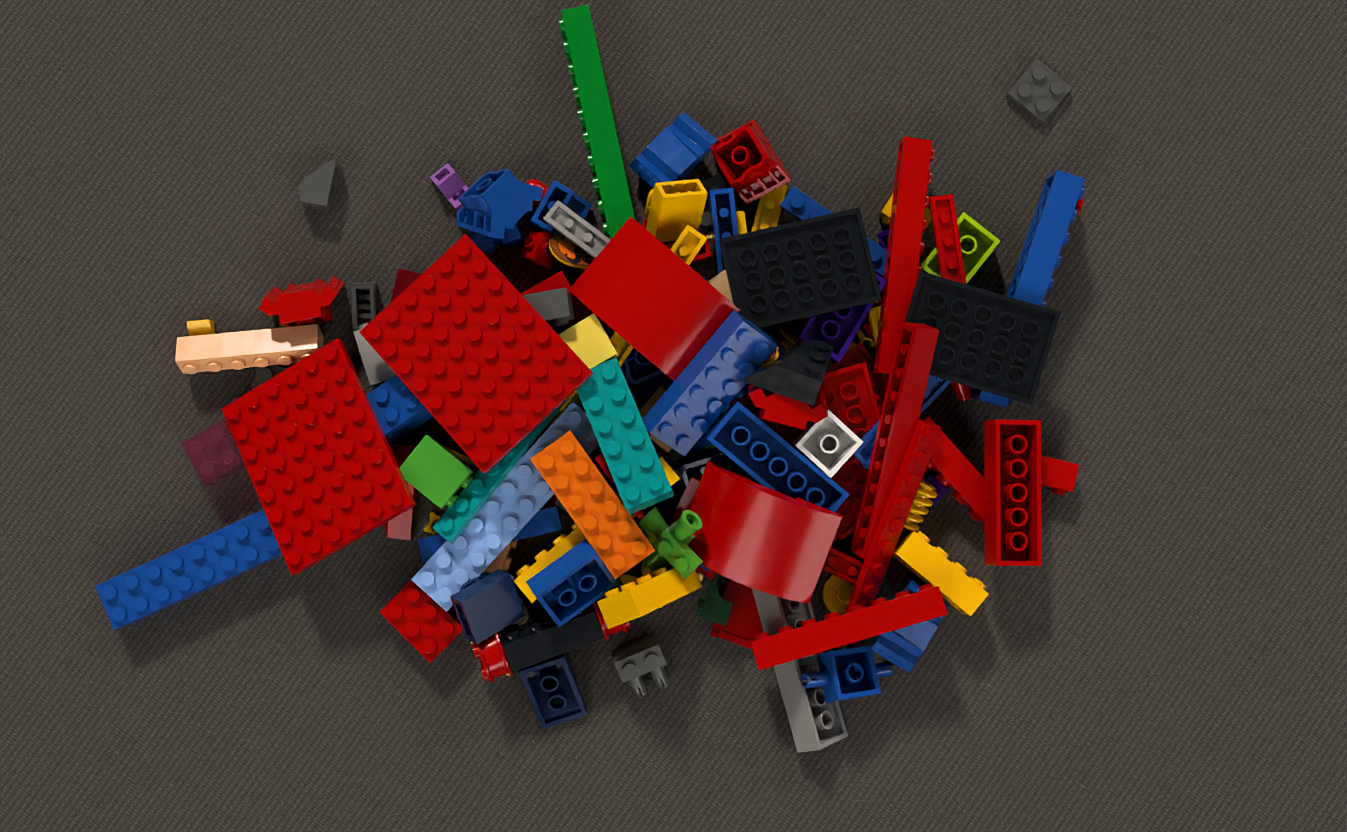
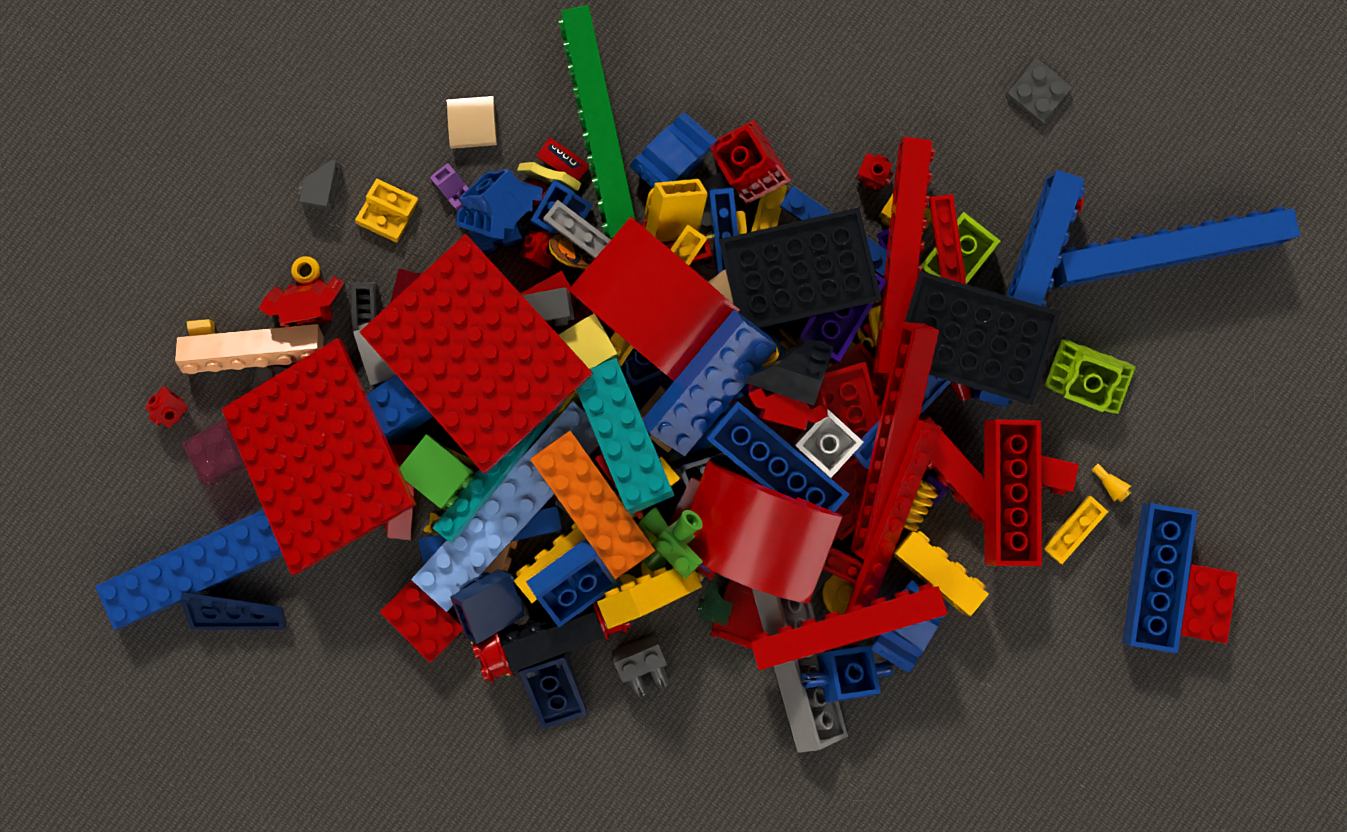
(165, 407): none -> red brick
(228, 614): none -> dark blue wing
(295, 270): none -> yellow piece
(386, 210): none -> yellow slope
(471, 122): none -> tan slope
(547, 175): none -> light yellow tile
(562, 159): none -> red slope
(871, 165): none -> red brick
(1075, 530): none -> yellow plate
(1089, 377): none -> lime slope
(1116, 488): none -> yellow cone
(1160, 577): none -> blue brick
(1177, 247): none -> blue brick
(1209, 603): none -> red brick

